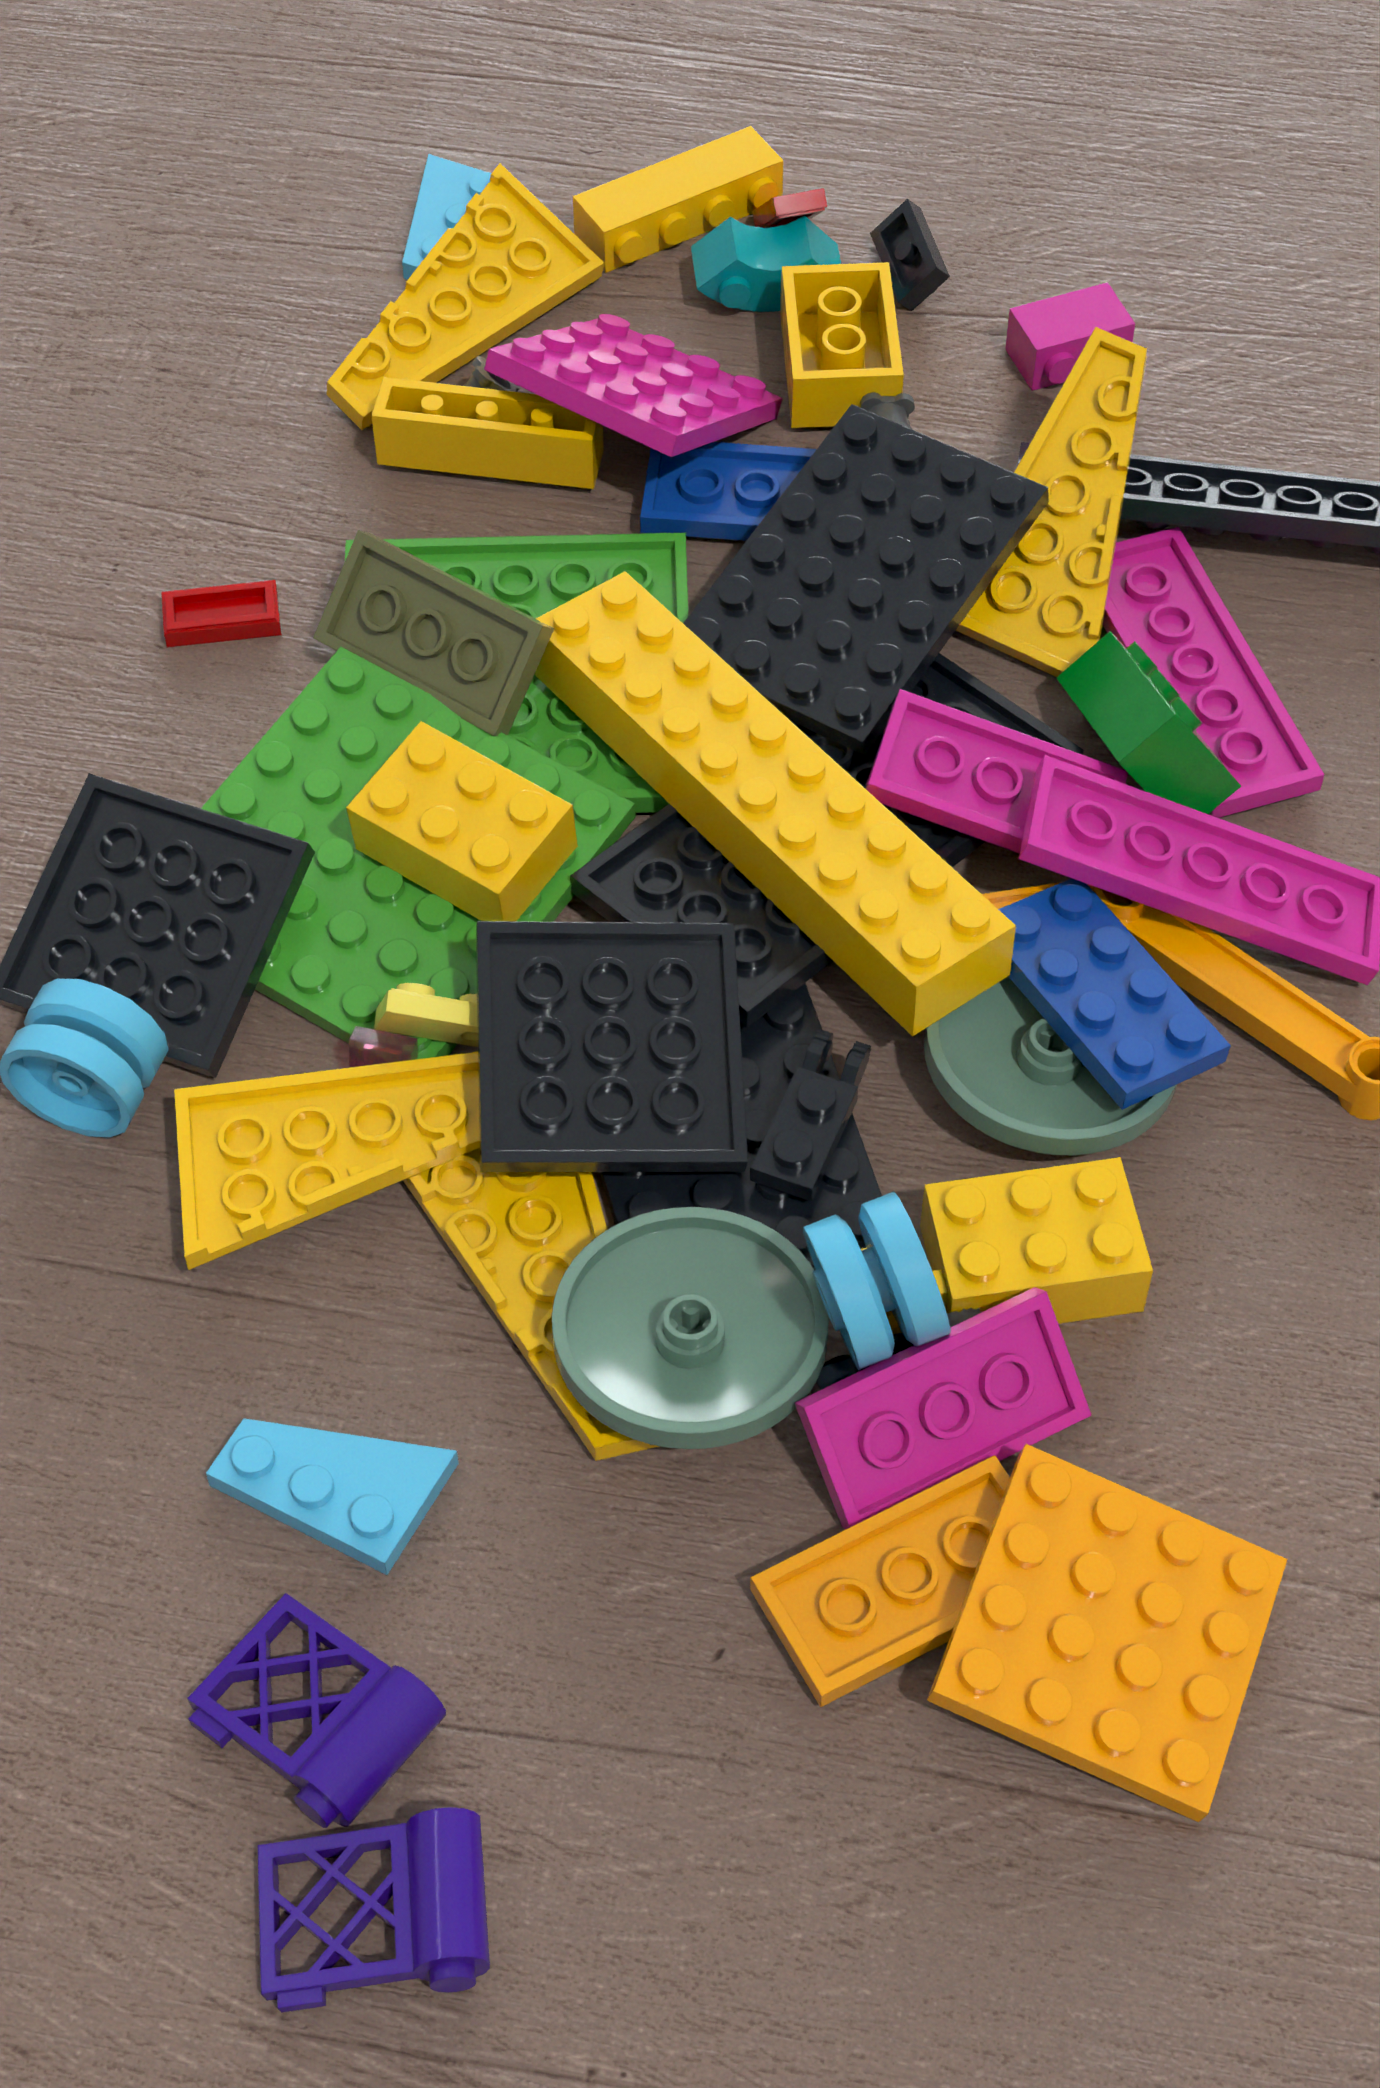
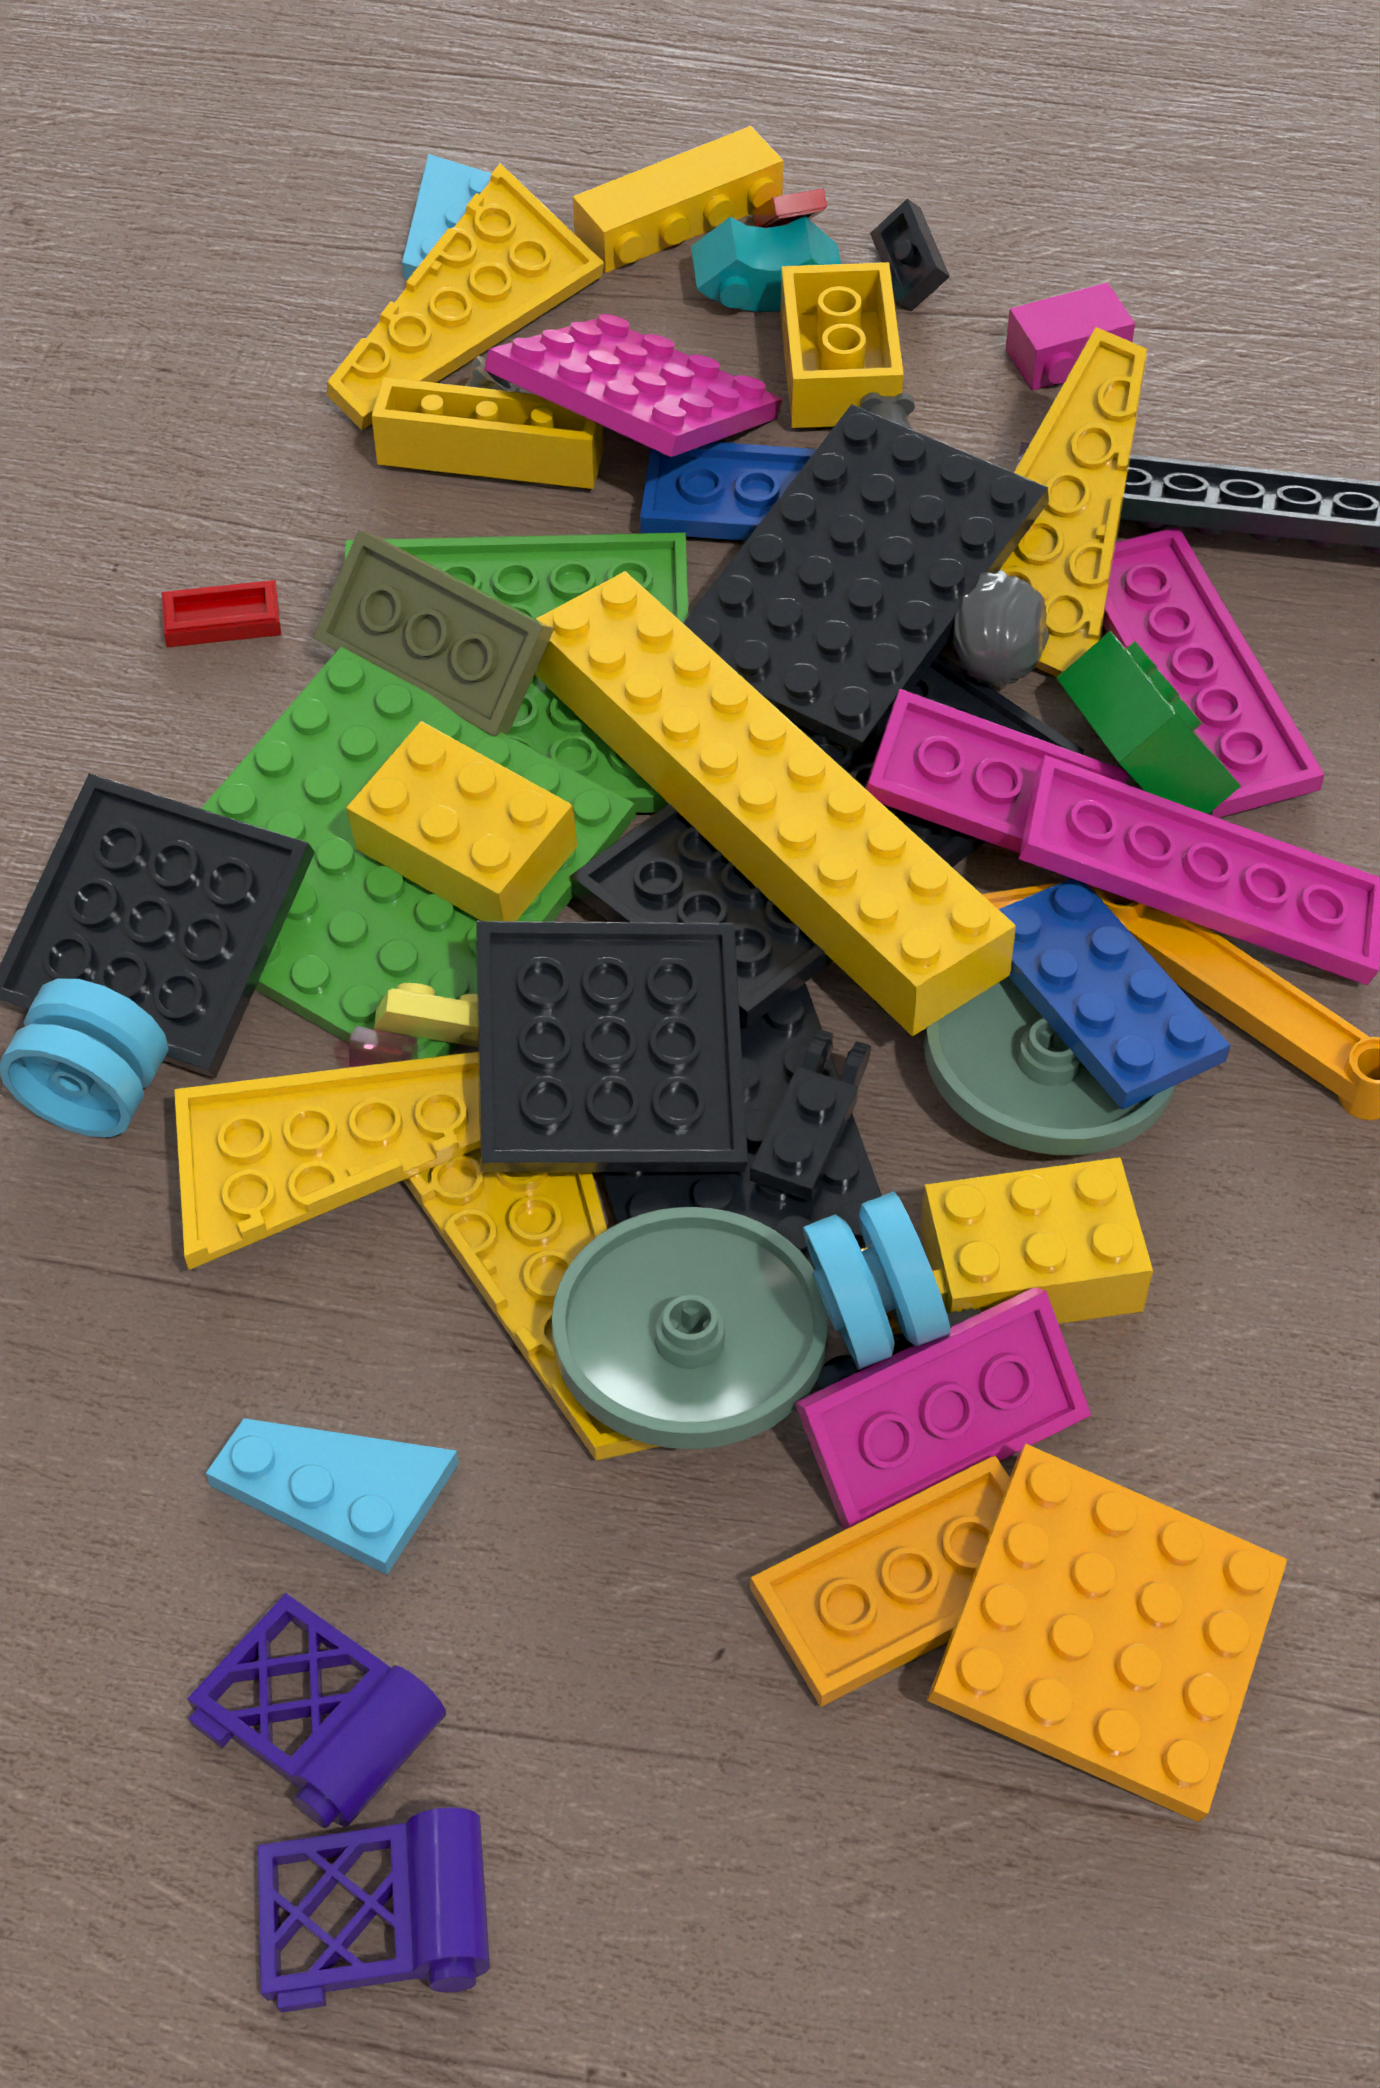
(1000, 629): none -> dark grey hair

